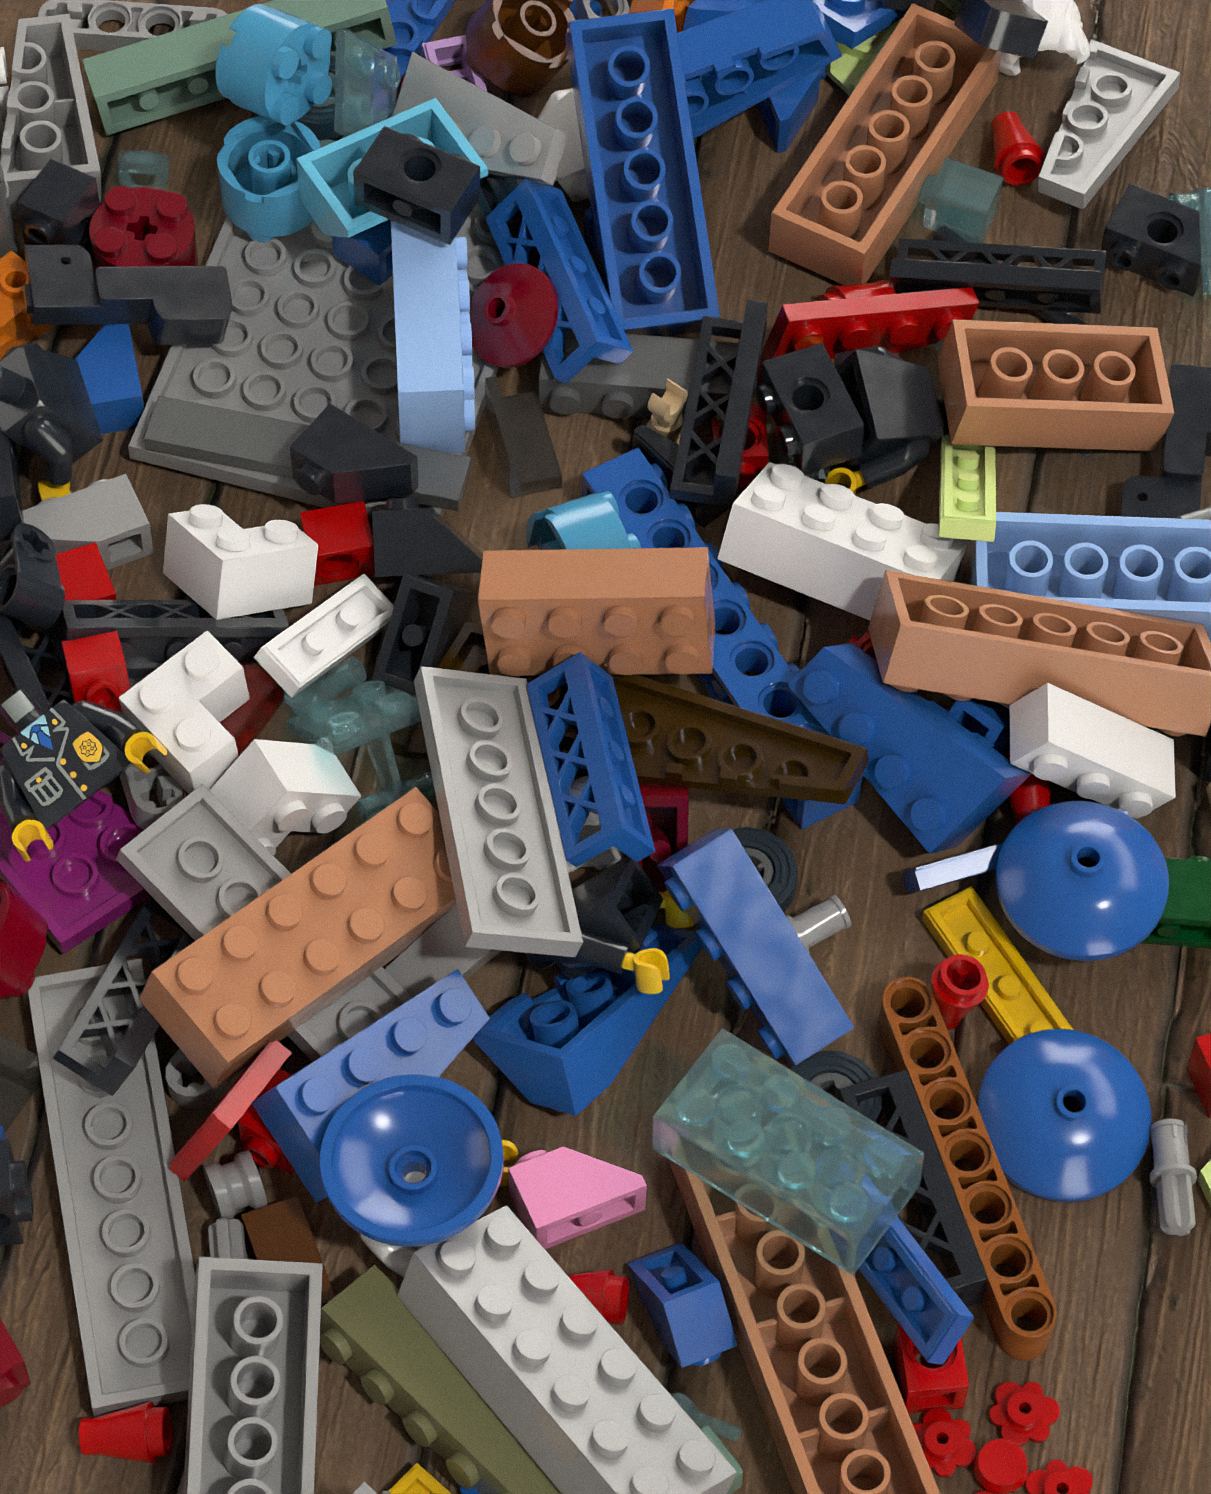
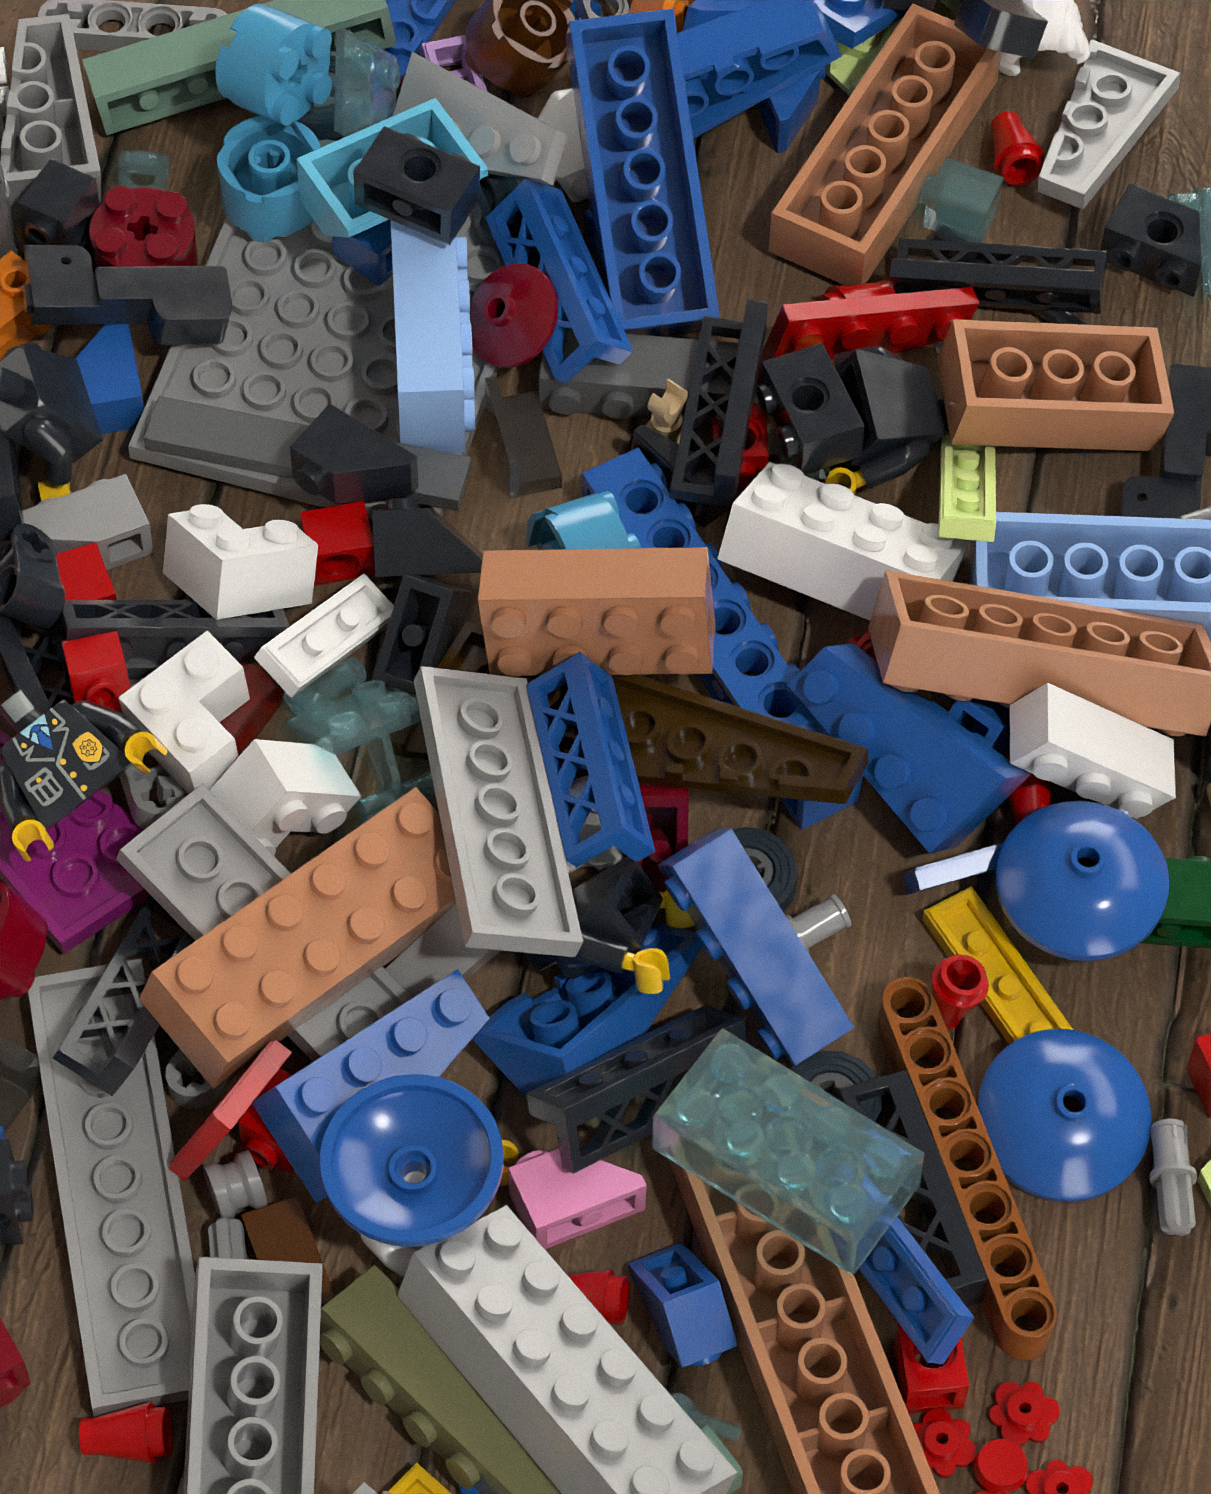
(620, 1076): none -> black fence

